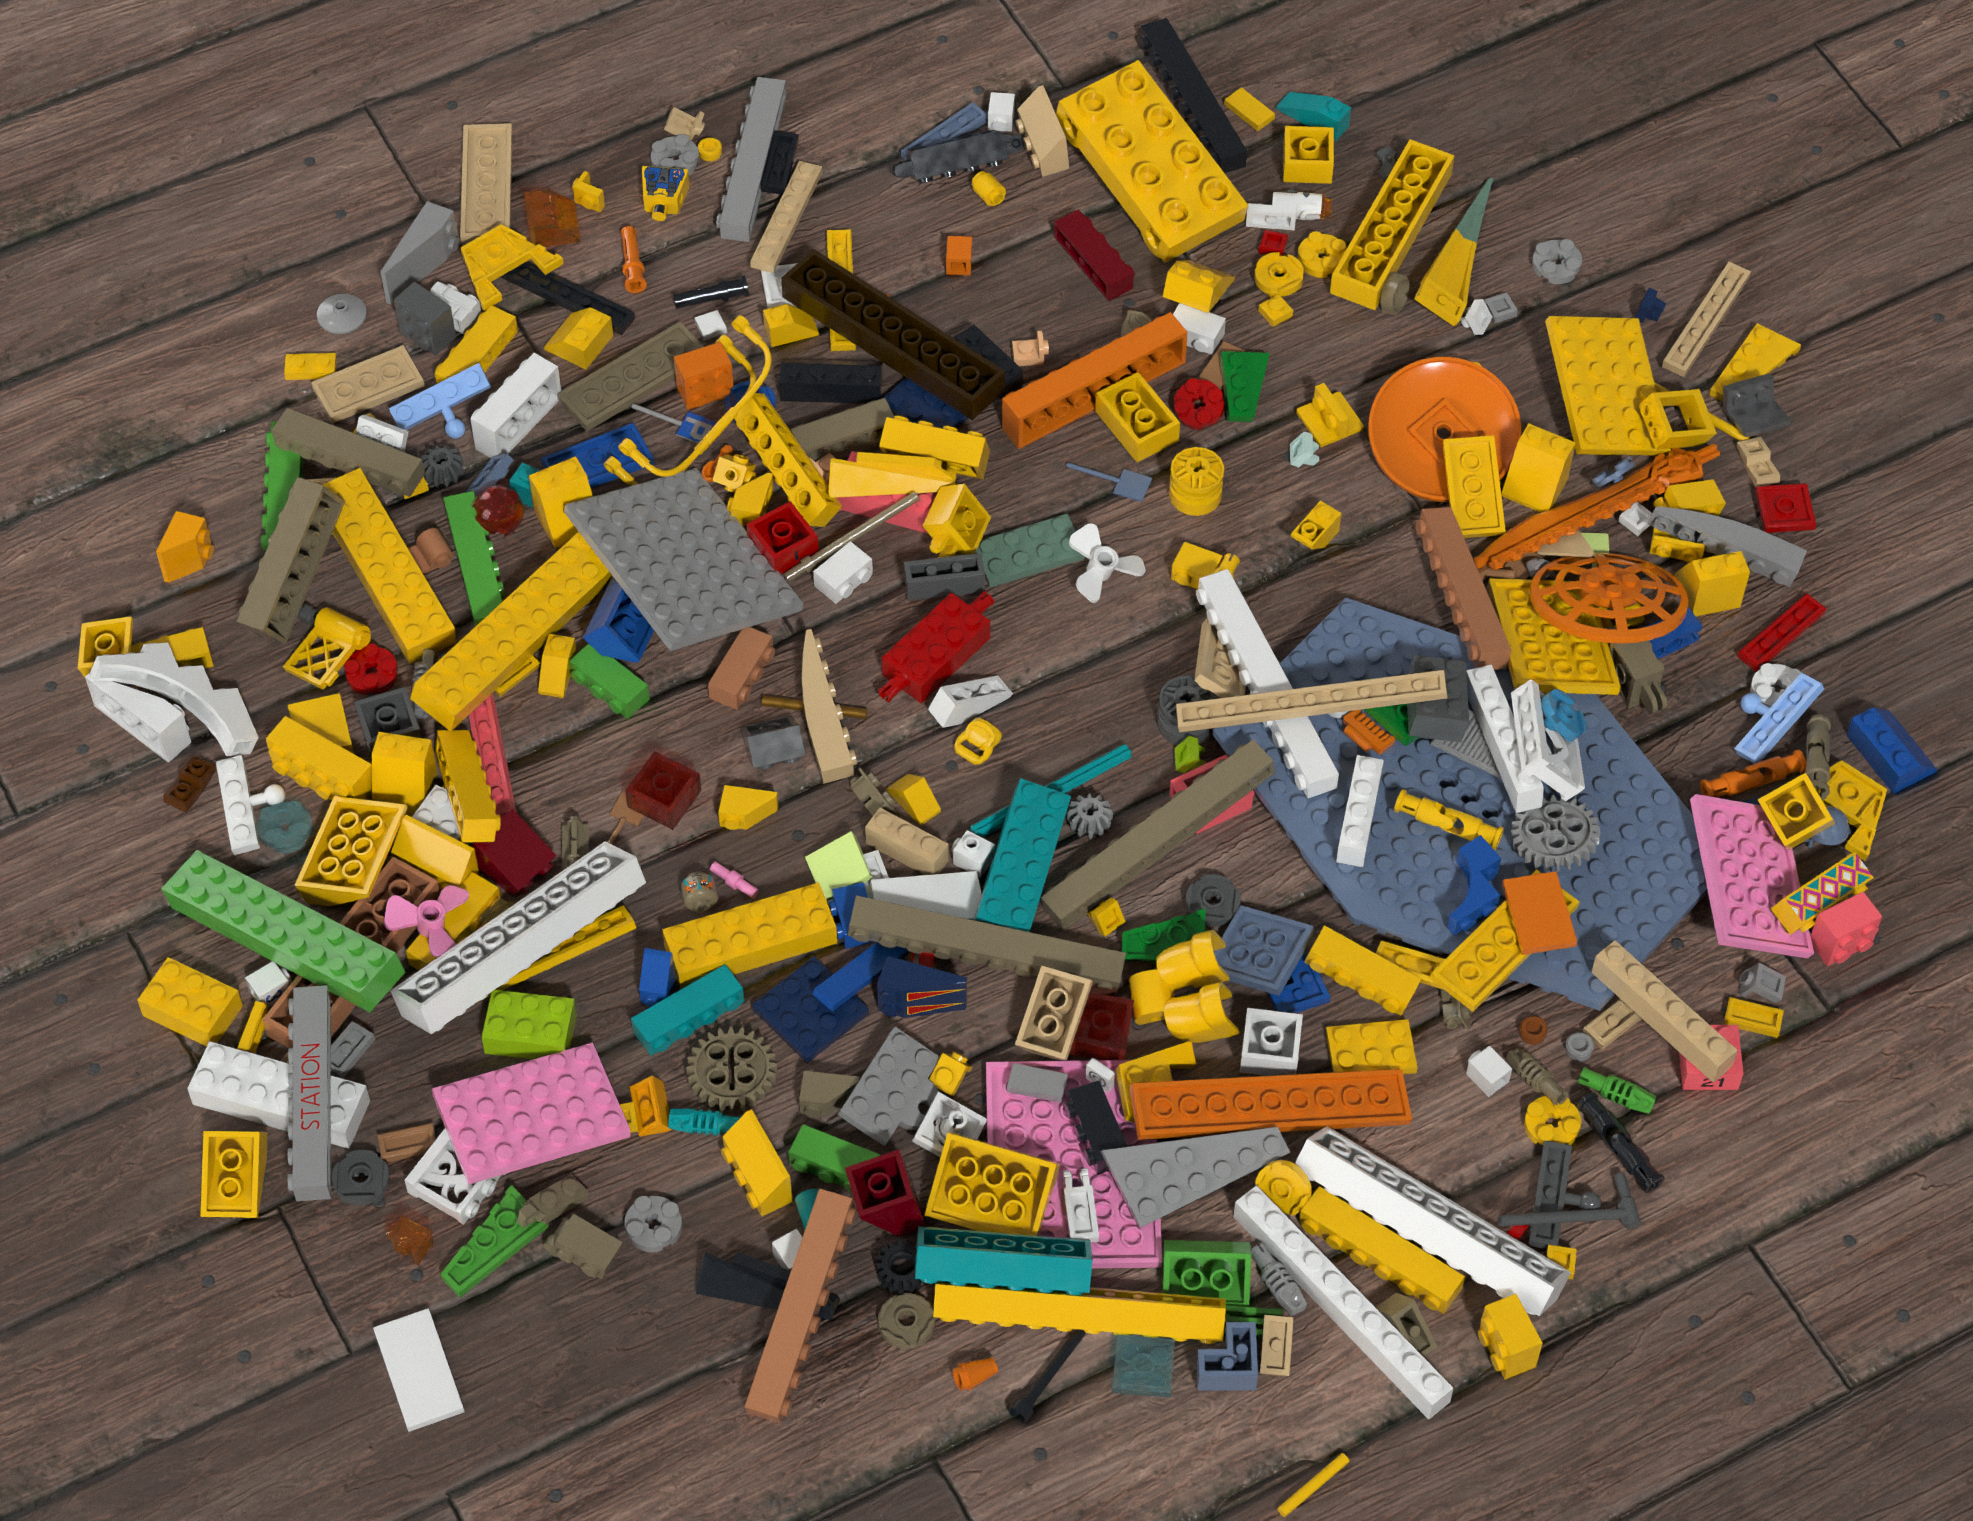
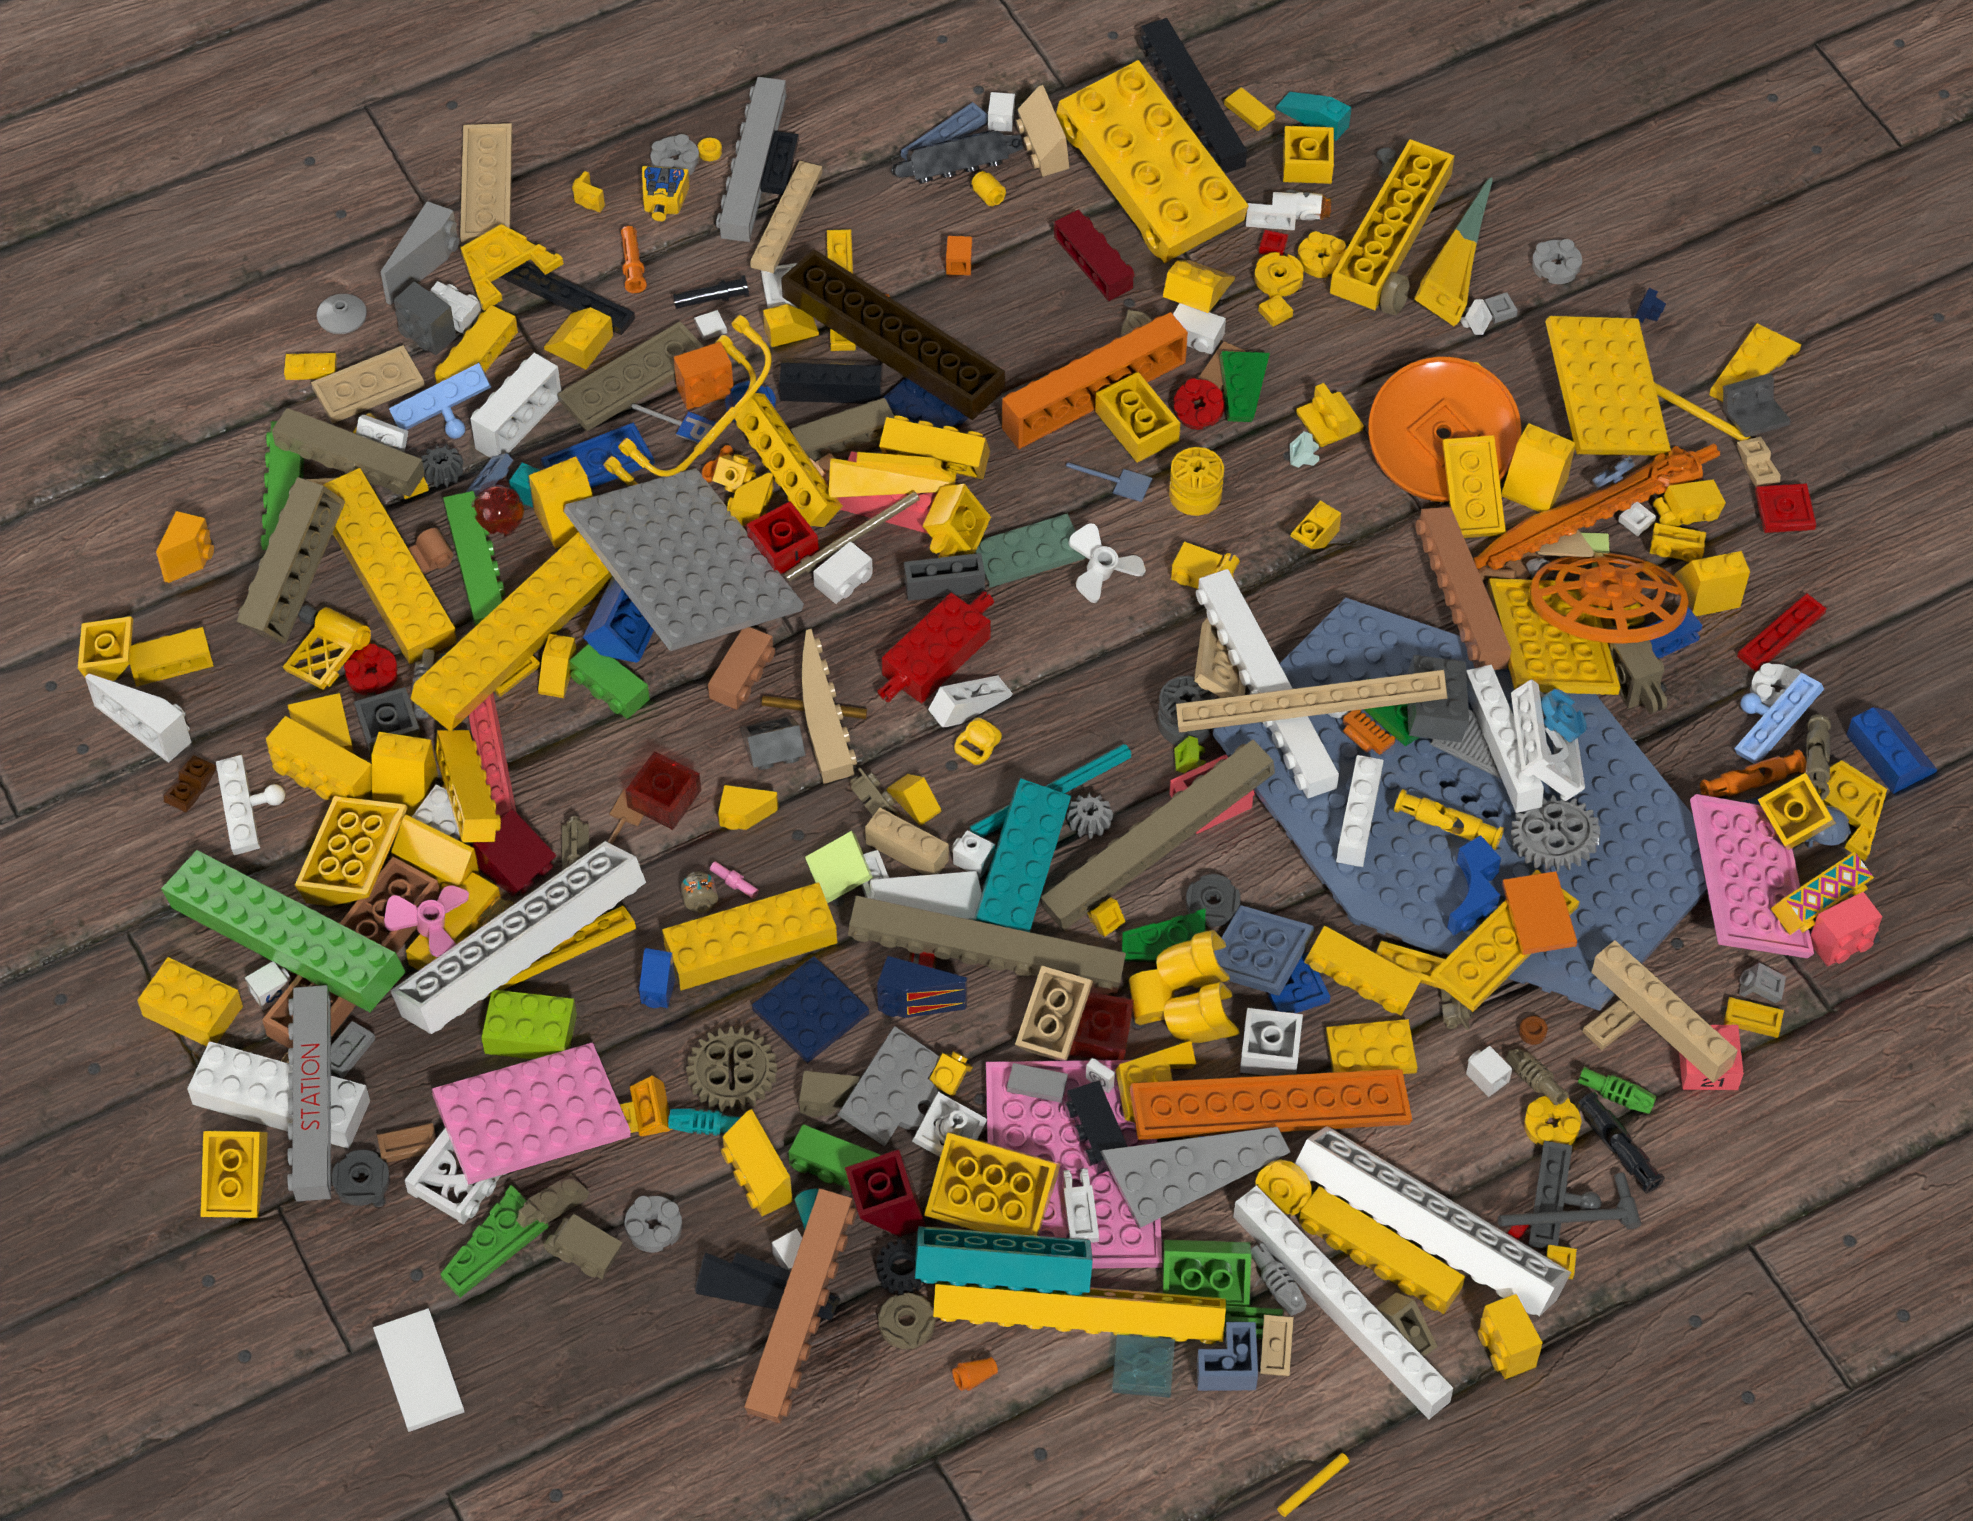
(187, 685): white arch -> none
(254, 1029): yellow tile -> none
(285, 812): clear light blue plate -> none
(410, 1239): clear orange brick -> none
(551, 218): clear orange slope -> none
(683, 123): tan bracket -> none
(688, 1010): teal brick -> none
(842, 907): blue brick -> none
(856, 975): blue tile -> none
(984, 346): black brick -> none
(1025, 1404): black piece -> none
(1030, 351): light nougat bracket -> none
(1579, 1046): light grey tile -> none
(1694, 413): yellow window -> none
(1706, 319): tan plate -> none
(1721, 536): light grey slope -> none

